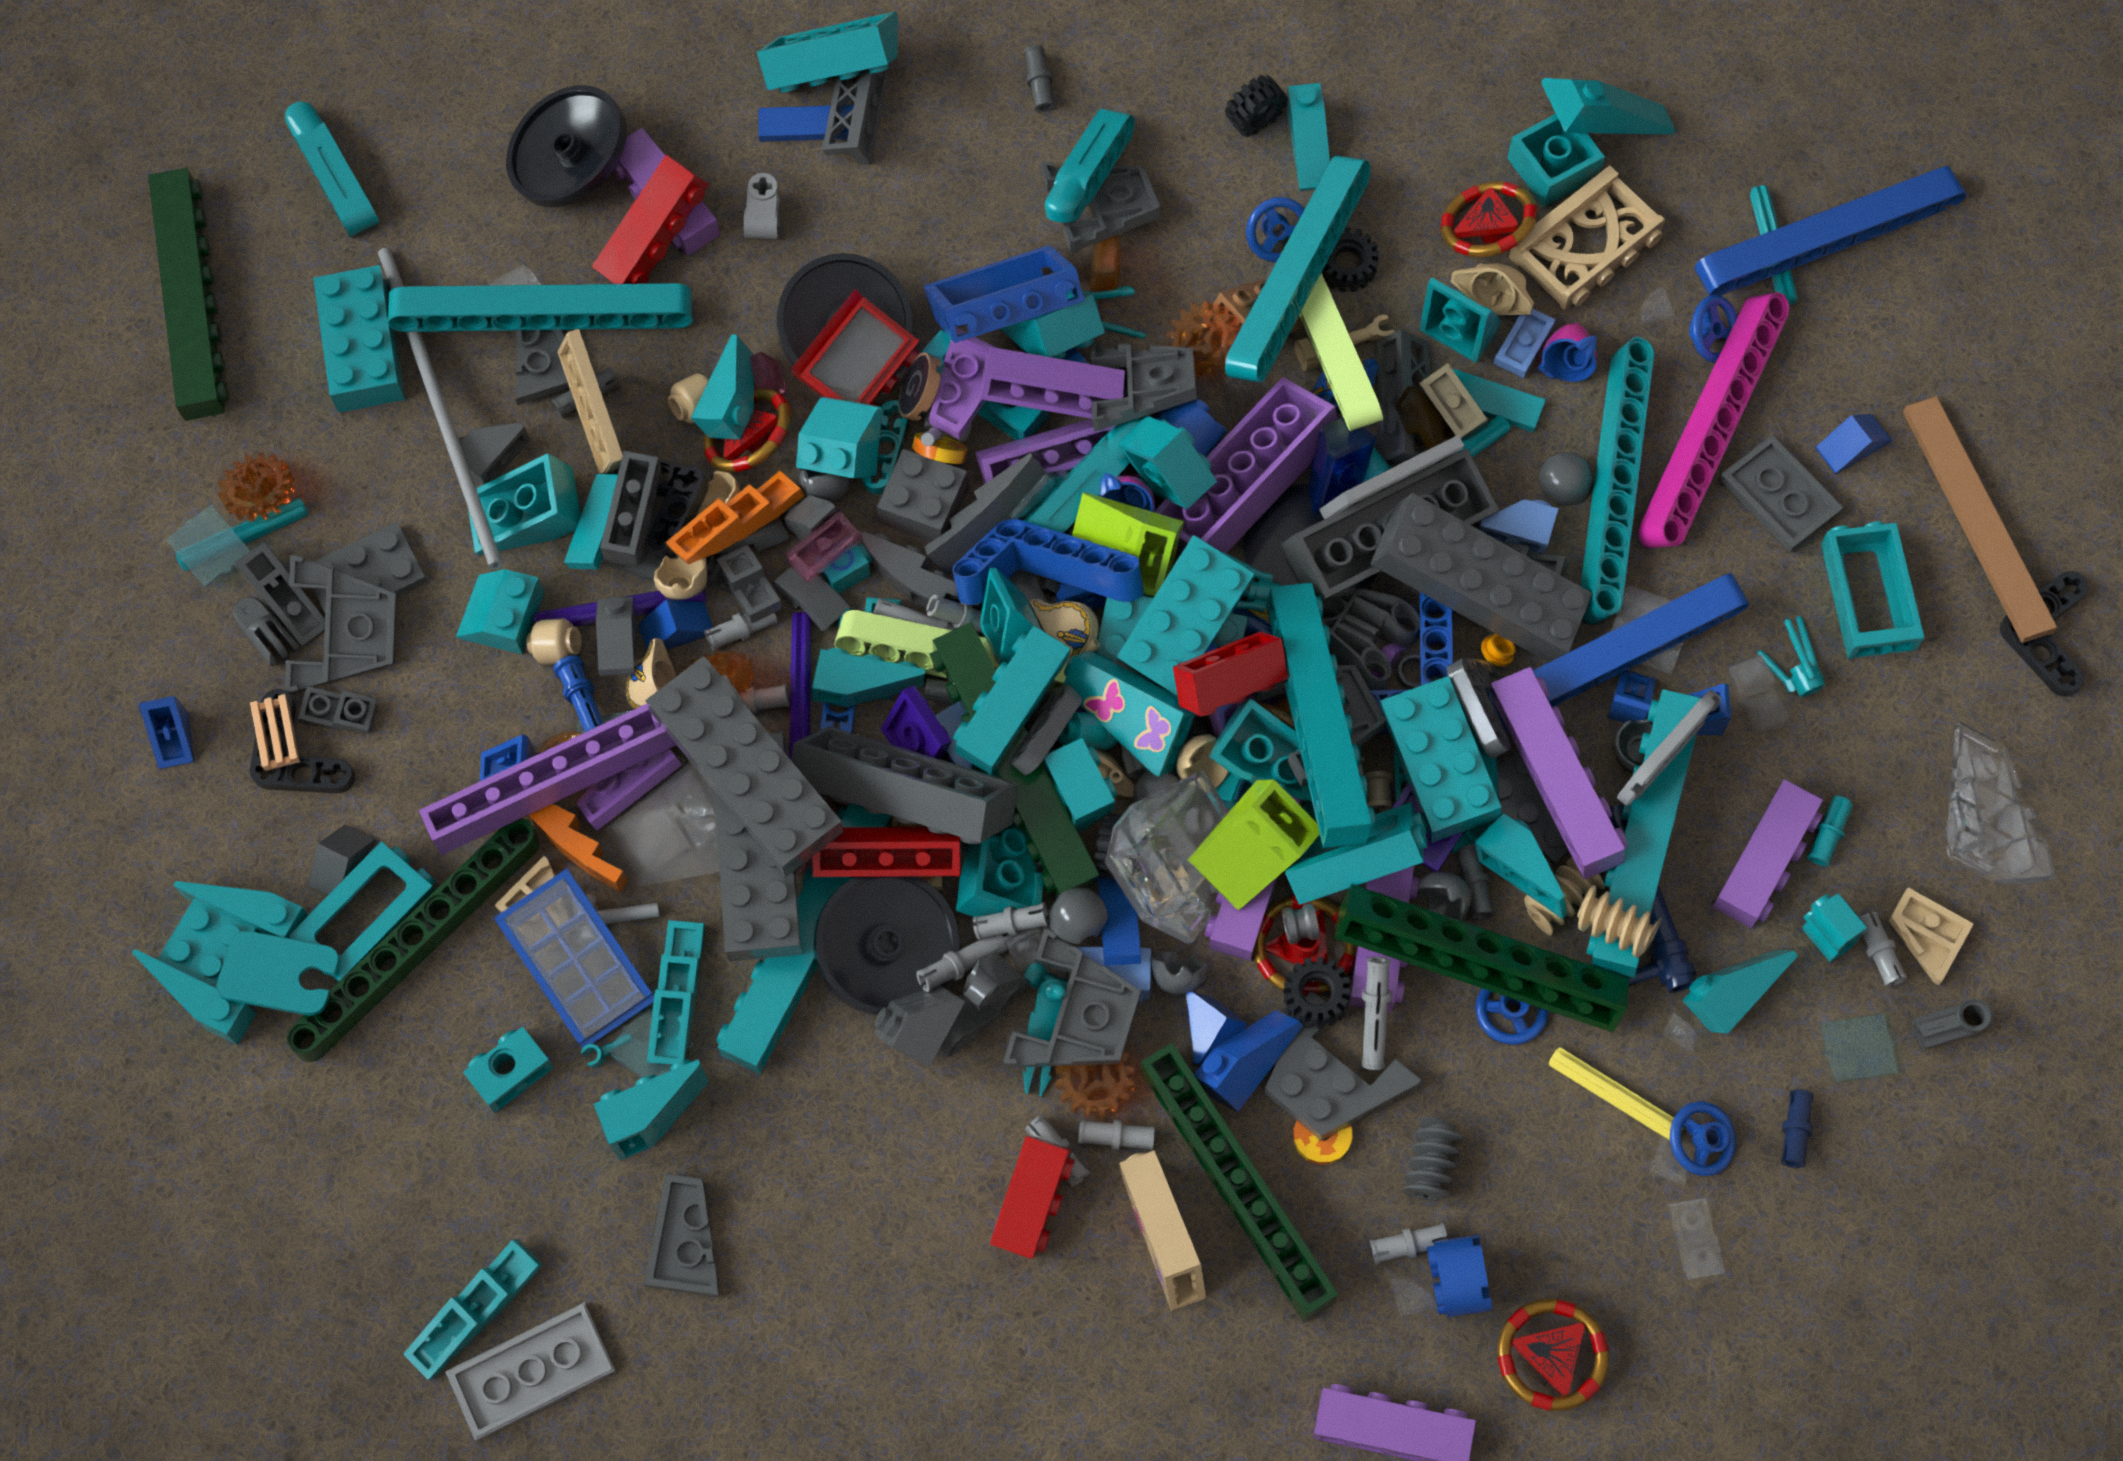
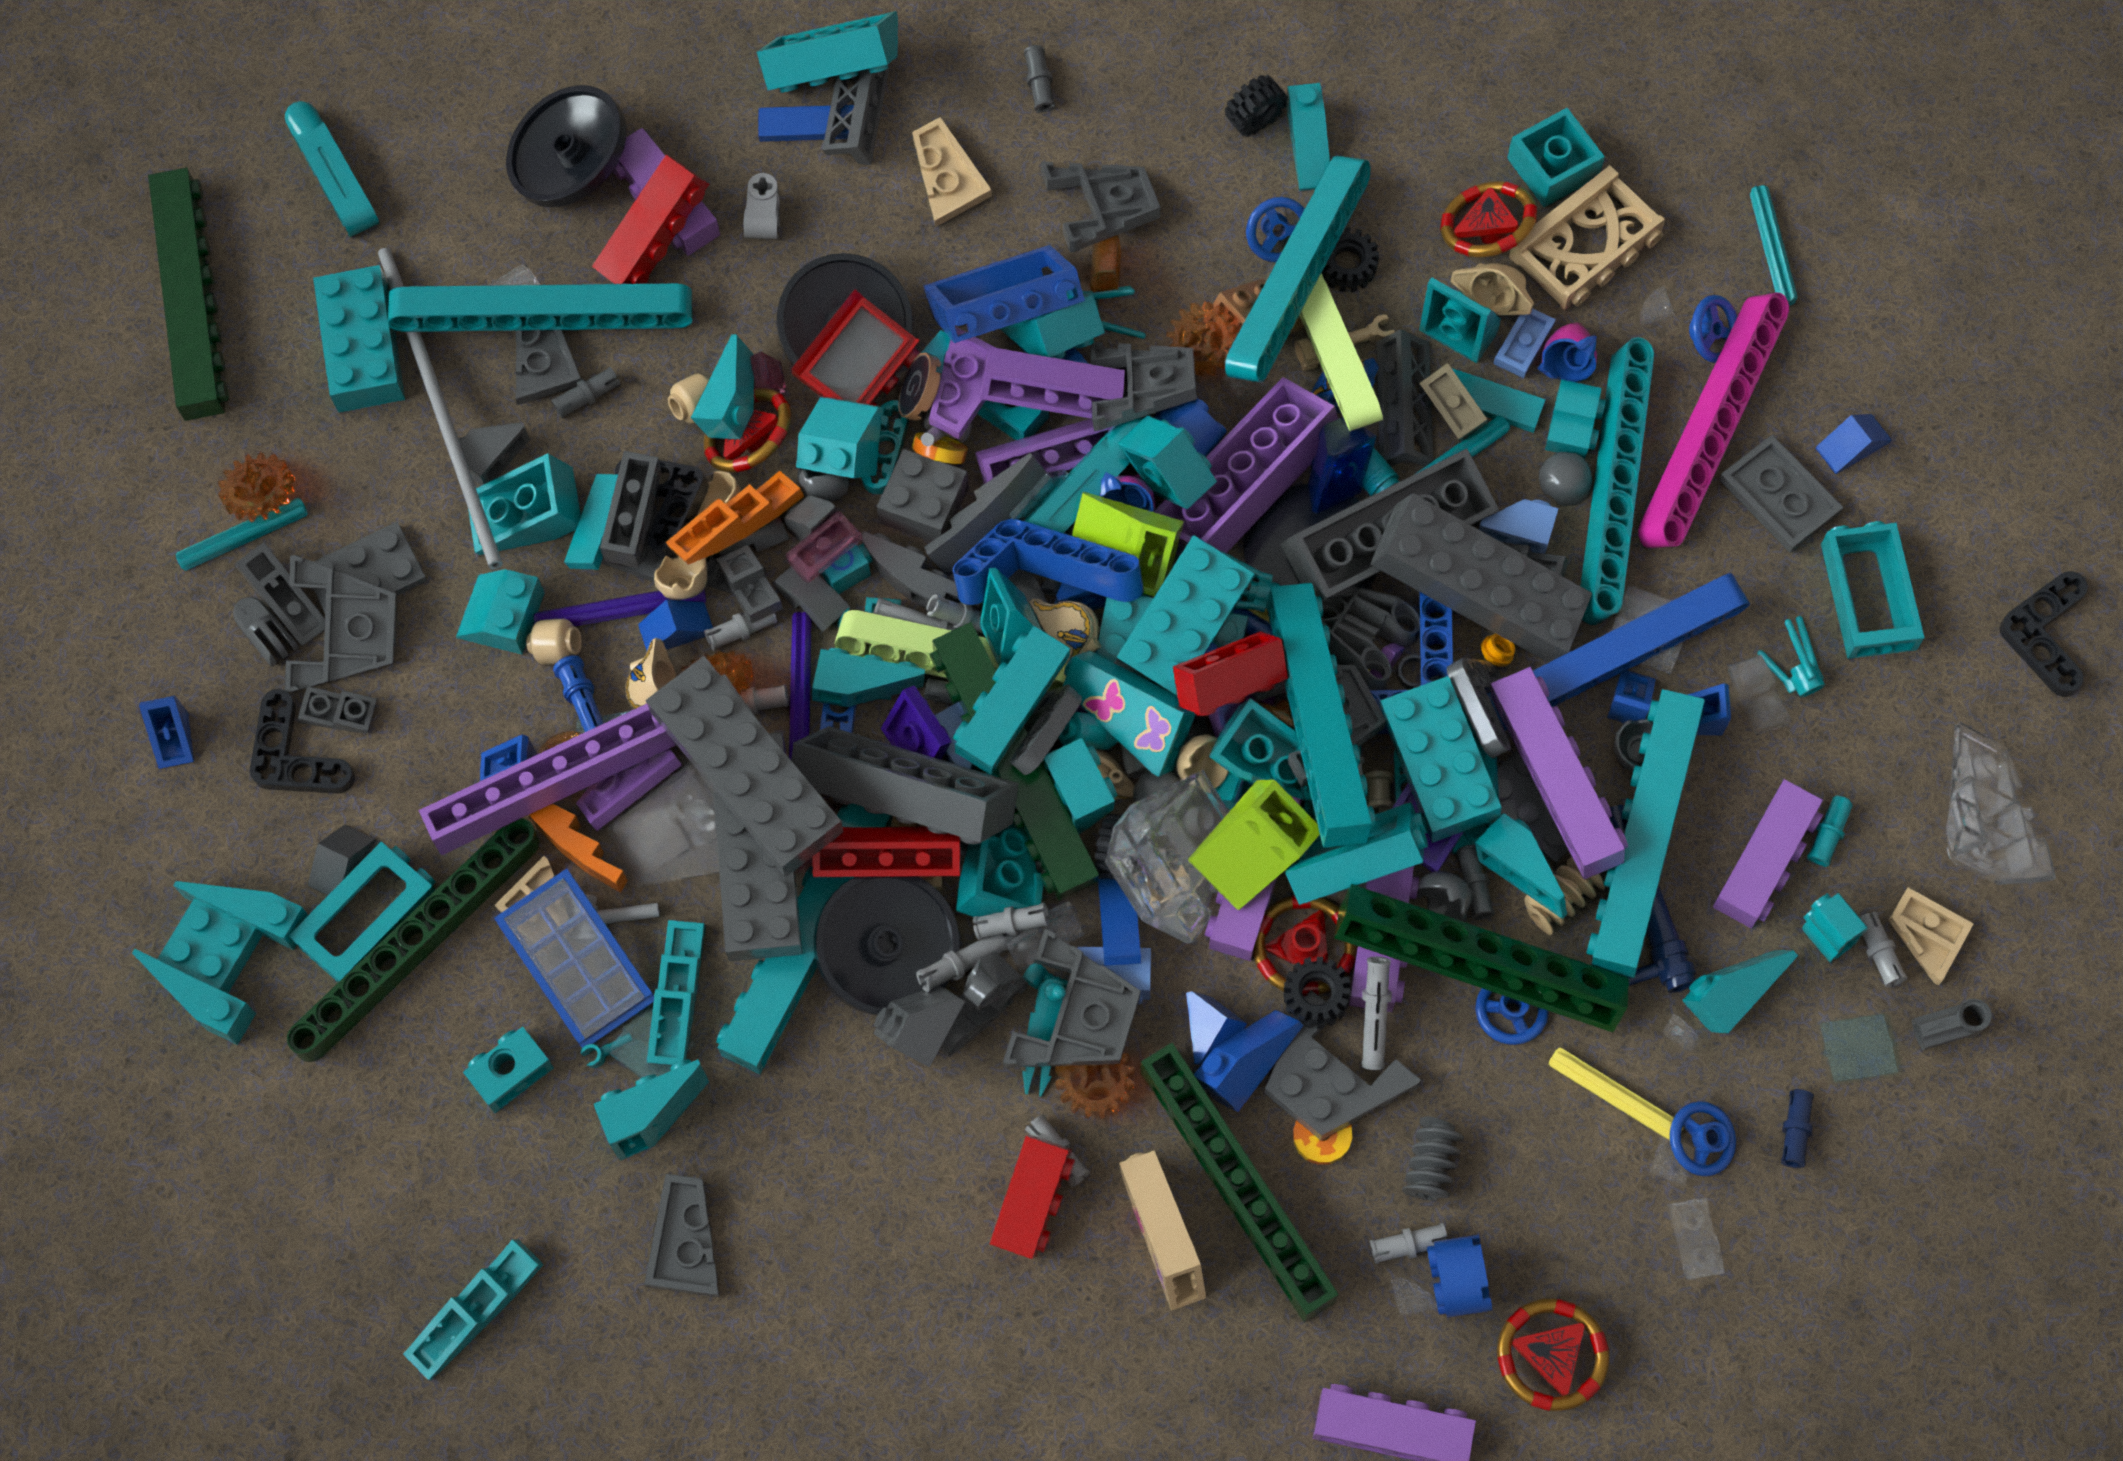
(207, 545): clear light blue piece -> none
(268, 972): teal piece -> none
(269, 706): light nougat tile -> none
(530, 1372): light grey tile -> none
(590, 403): tan tile -> none
(616, 636): dark grey slope -> none
(947, 172): none -> tan wing
(1078, 915): dark grey hair -> none
(1089, 165): teal piece -> none
(1116, 1134): light grey pin -> none
(1177, 976): dark grey hair -> none
(1300, 923): flat silver wheel -> none
(1392, 476): light grey tile -> none
(1422, 417): dark brown slope -> none
(1574, 418): none -> teal brick
(1603, 108): teal wedge -> none
(1616, 922): tan piece -> none
(1669, 748): light grey tile -> none
(1829, 231): blue beam -> none
(1979, 520): medium nougat tile -> none

